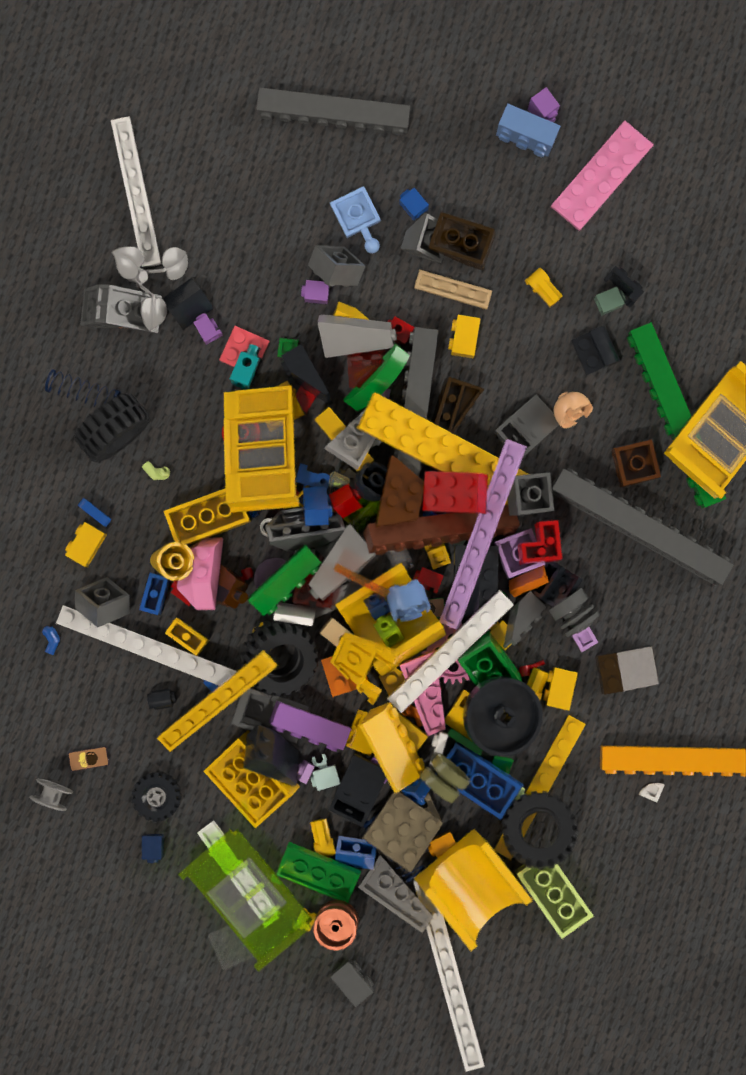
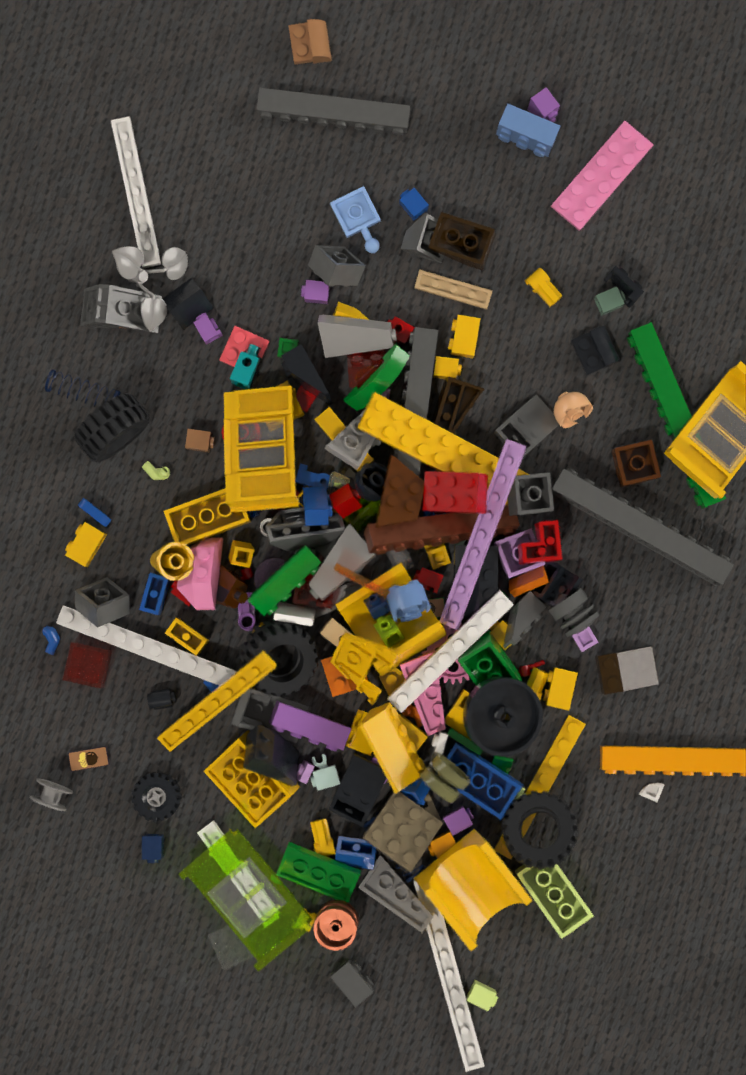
(87, 665): none -> clear red brick
(199, 440): none -> medium nougat brick
(241, 553): none -> yellow brick
(246, 610): none -> medium lavender piece
(310, 42): none -> medium nougat brick
(446, 367): none -> yellow brick
(458, 820): none -> medium lavender brick
(482, 995): none -> yellowish green brick

